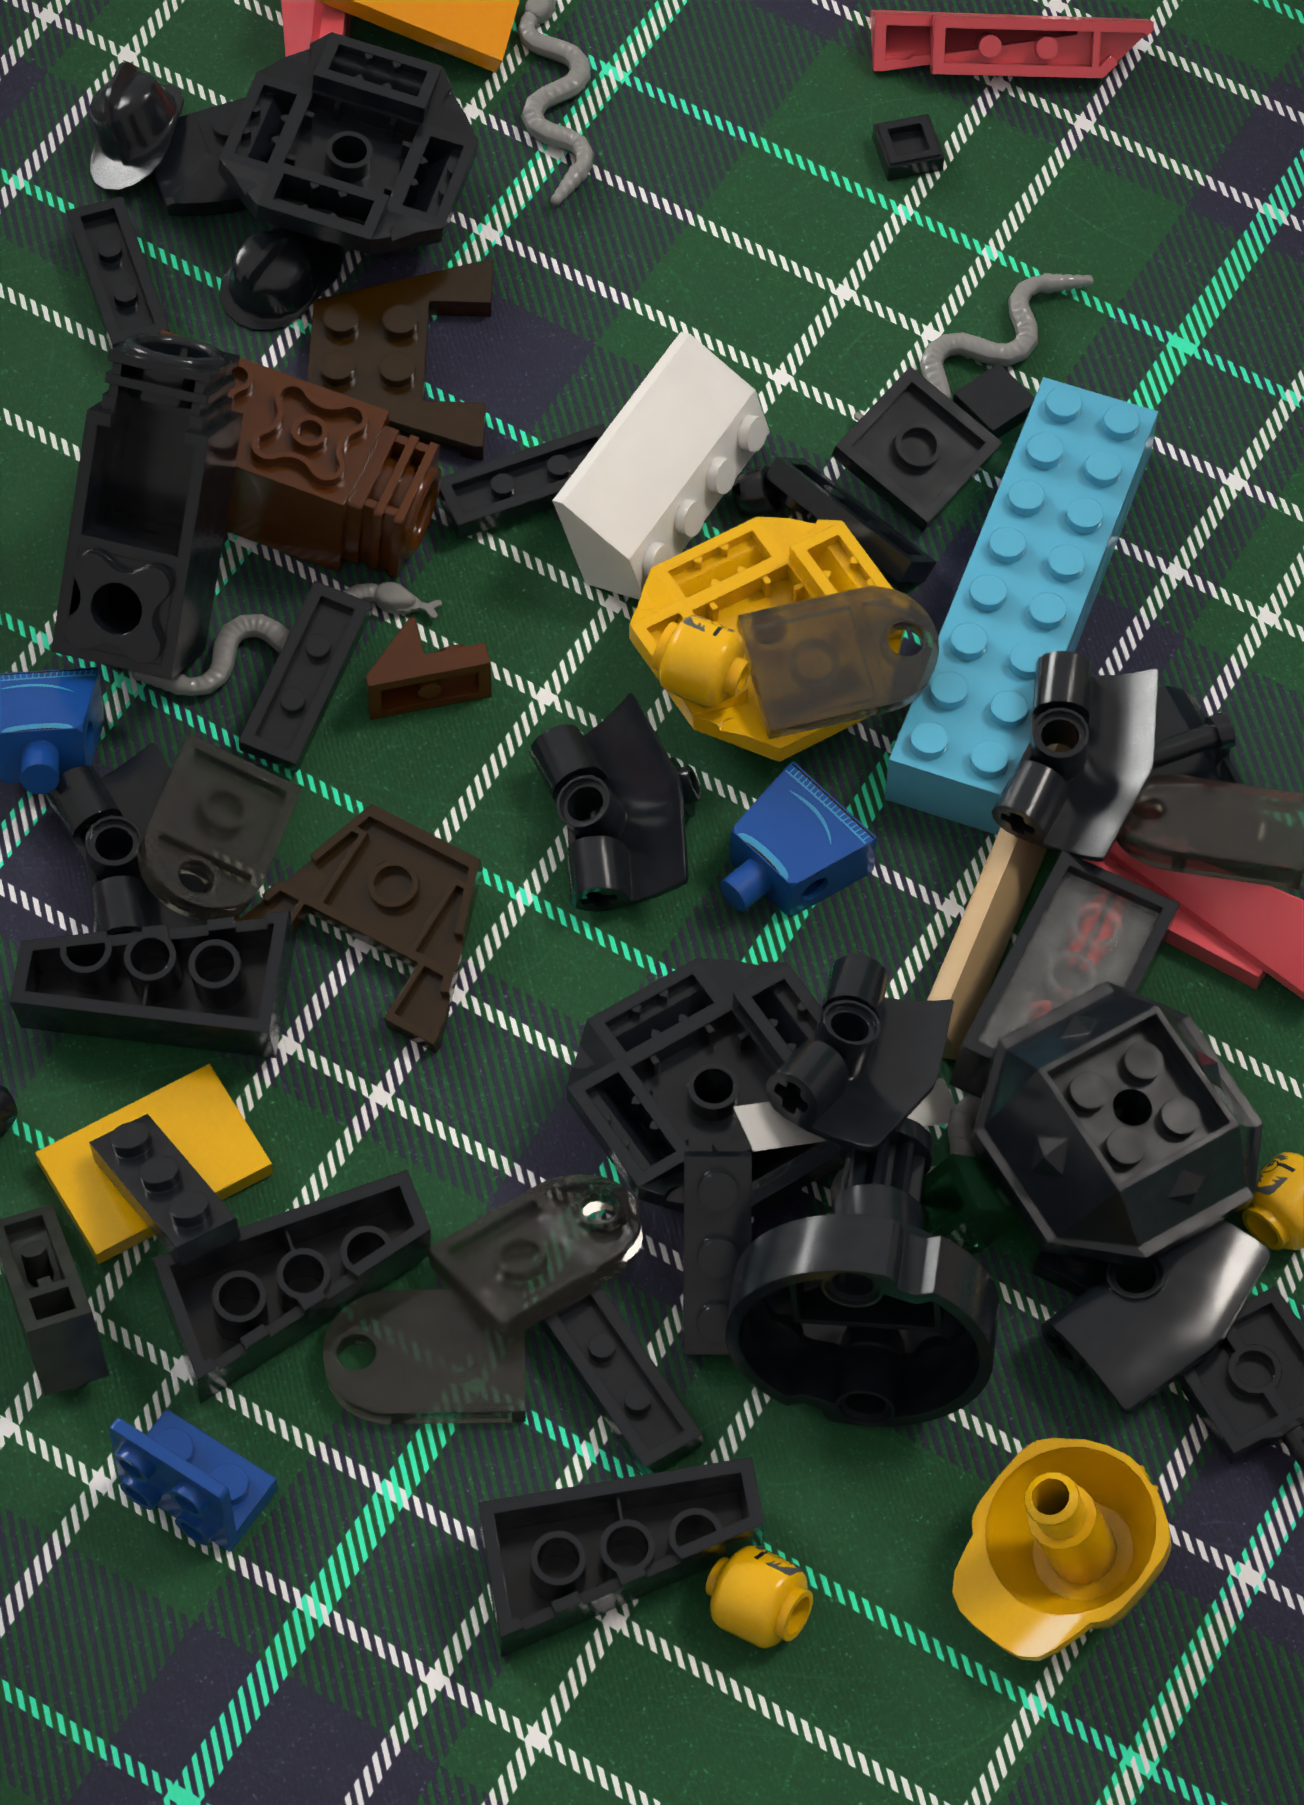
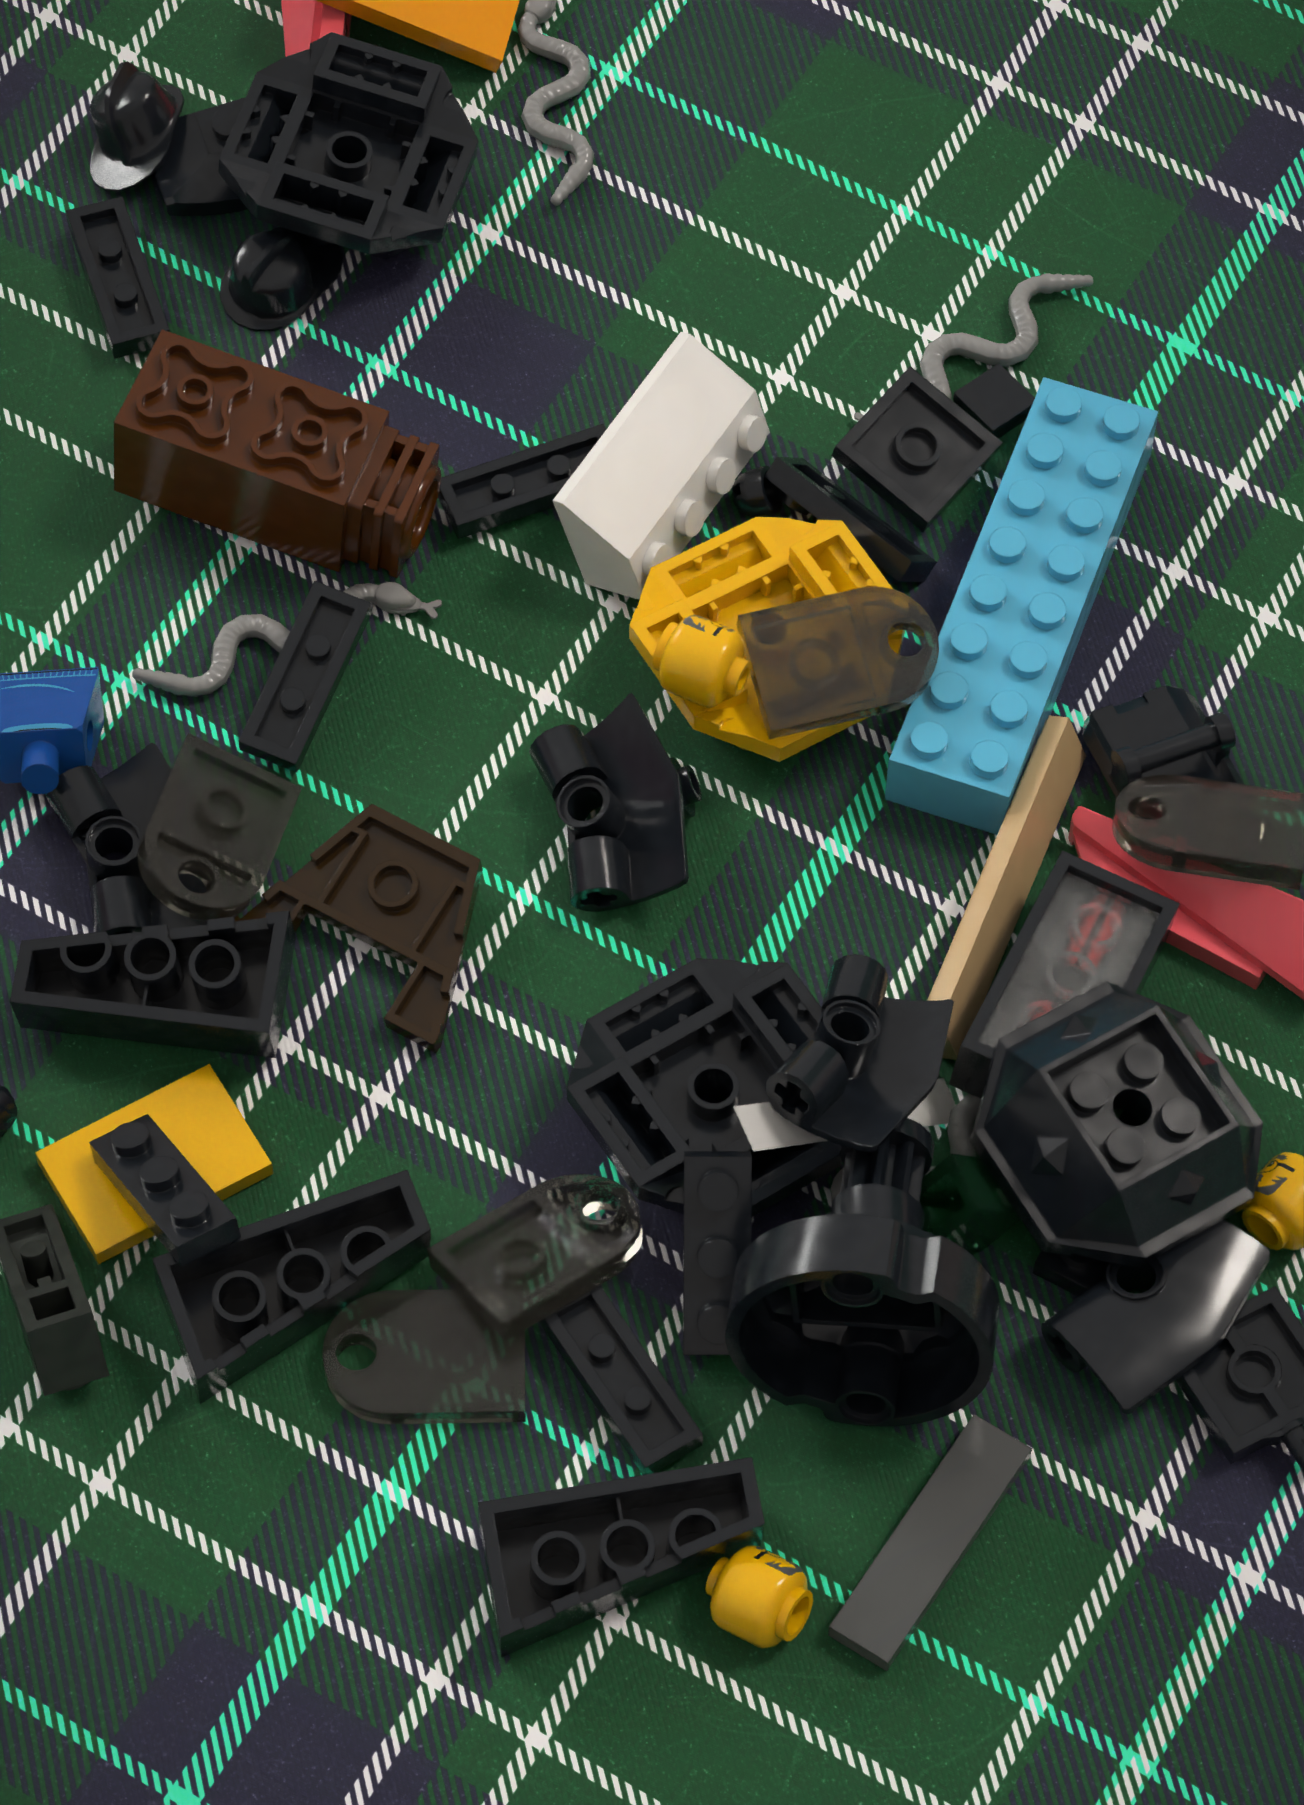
(150, 507): black piece -> none
(191, 1478): blue bracket -> none
(377, 344): dark brown wing -> none
(414, 681): reddish brown slope -> none
(796, 847): blue torso -> none
(908, 147): black tile -> none
(929, 1542): none -> dark grey tile
(1002, 43): coral wedge -> none
(1061, 1547): yellow piece -> none
(1085, 794): black panel -> none

